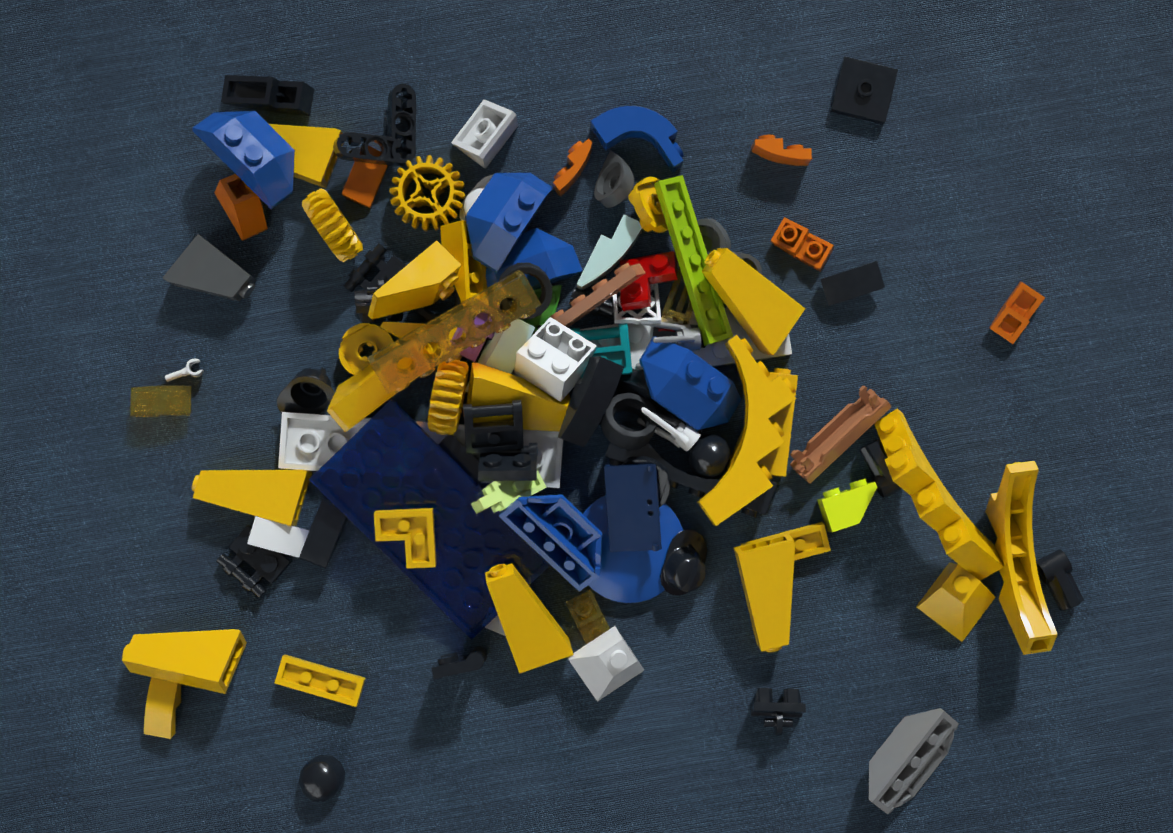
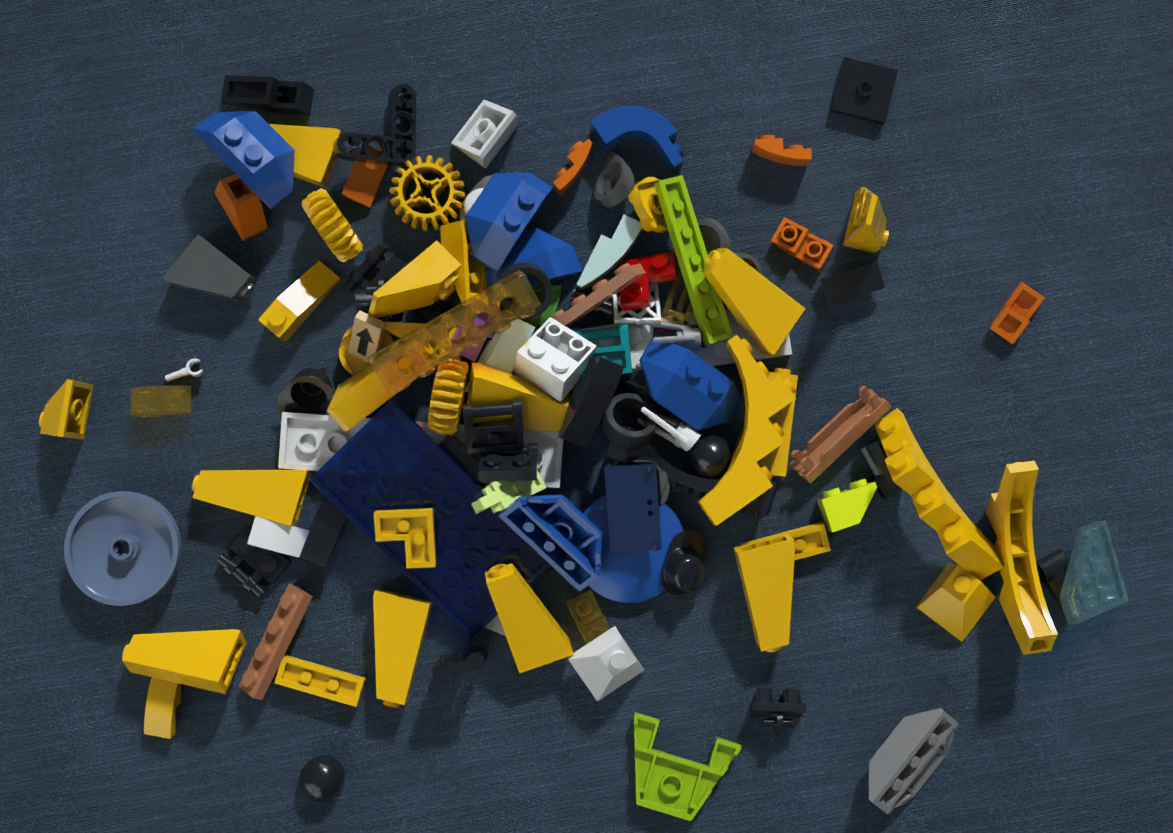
(67, 411): none -> yellow slope
(122, 548): none -> sand blue dish
(275, 641): none -> nougat plate
(299, 301): none -> yellow slope
(366, 336): none -> tan tile
(399, 636): none -> yellow slope
(672, 782): none -> lime wing
(866, 223): none -> yellow wedge
(1093, 575): none -> clear light blue plate

